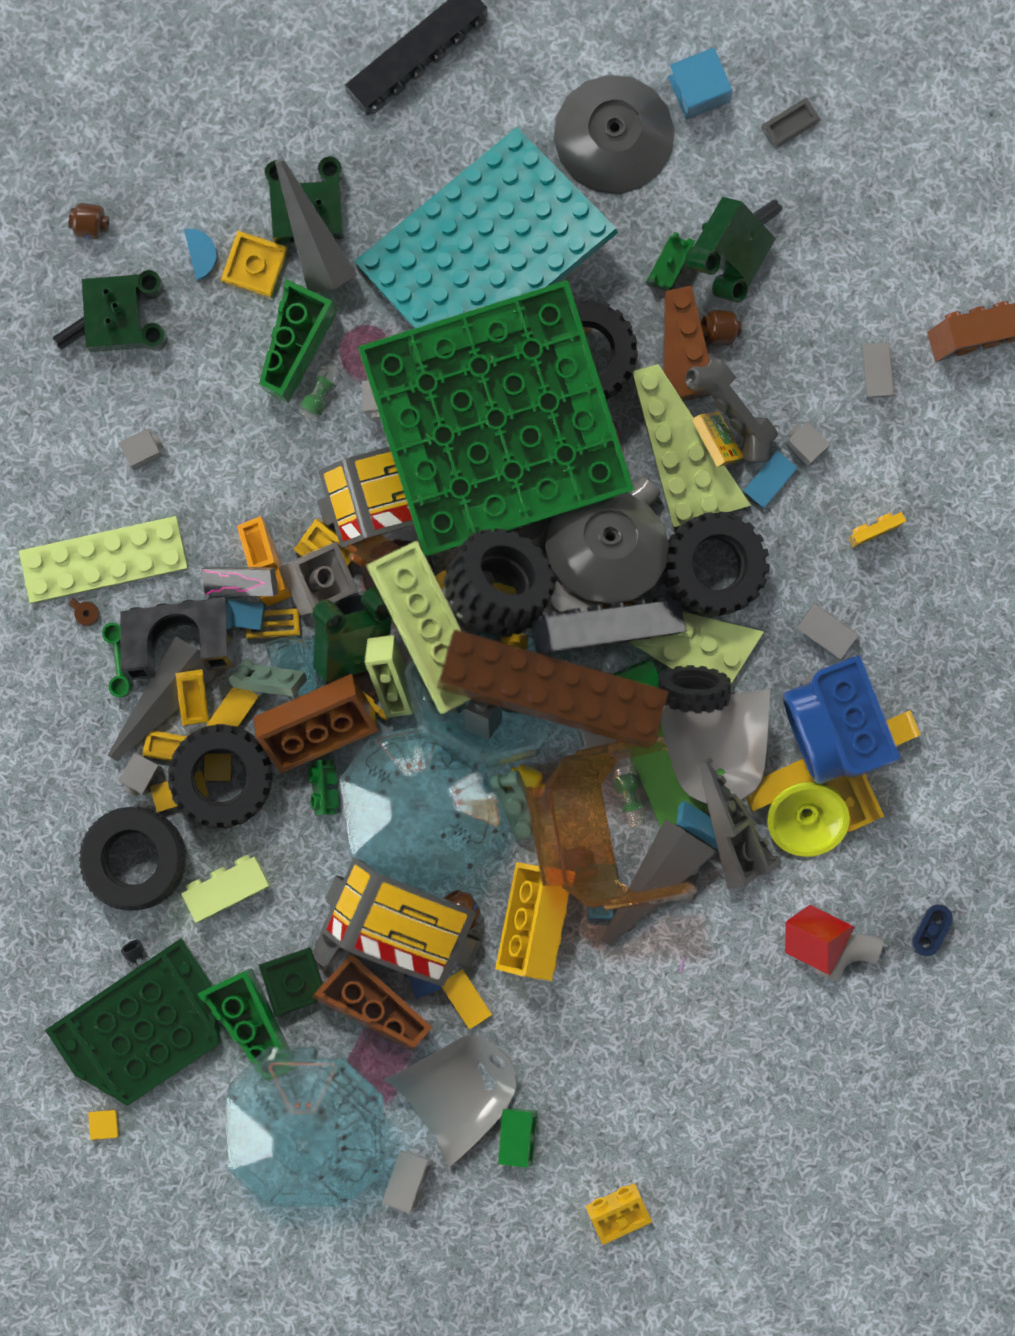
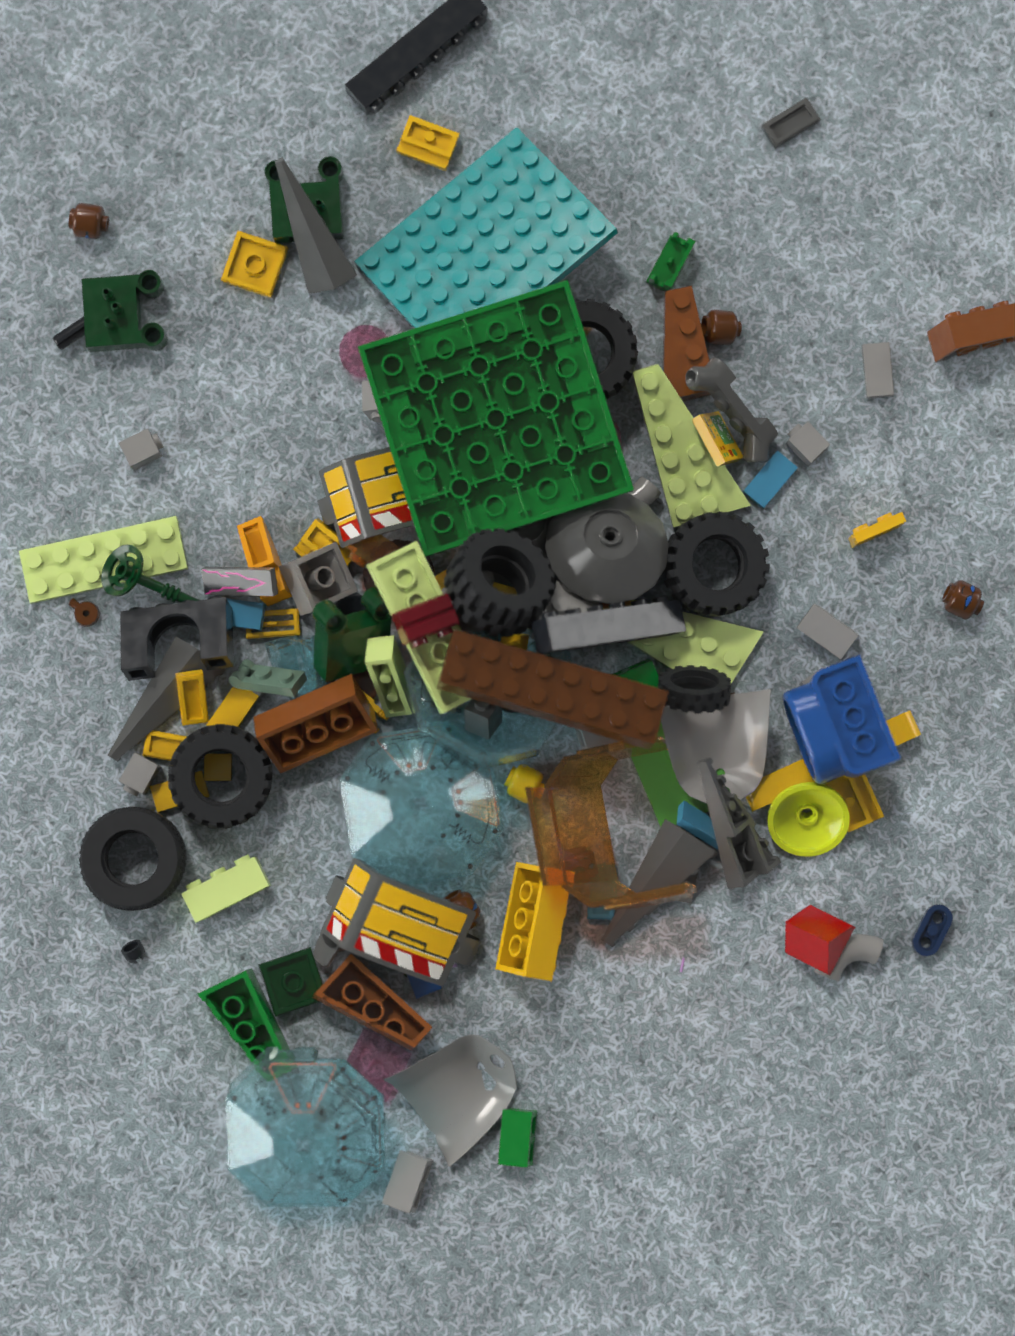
(103, 1124): yellow tile -> none
(118, 685): green bar -> none
(133, 575): none -> dark green dish
(140, 1026): dark green plate -> none
(202, 252): dark azure tile -> none
(295, 339): green wedge -> none
(314, 403): clear piece -> none
(321, 777): green hinge -> none
(425, 619): none -> dark red brick
(427, 142): none -> yellow plate
(466, 999): yellow tile -> none
(514, 803): sand green plate -> none
(607, 158): dark grey dish -> none
(618, 1213): yellow bracket -> none
(626, 784): clear piece -> none
(700, 83): dark azure piece -> none
(736, 244): dark green piece -> none
(962, 599): none -> reddish brown head

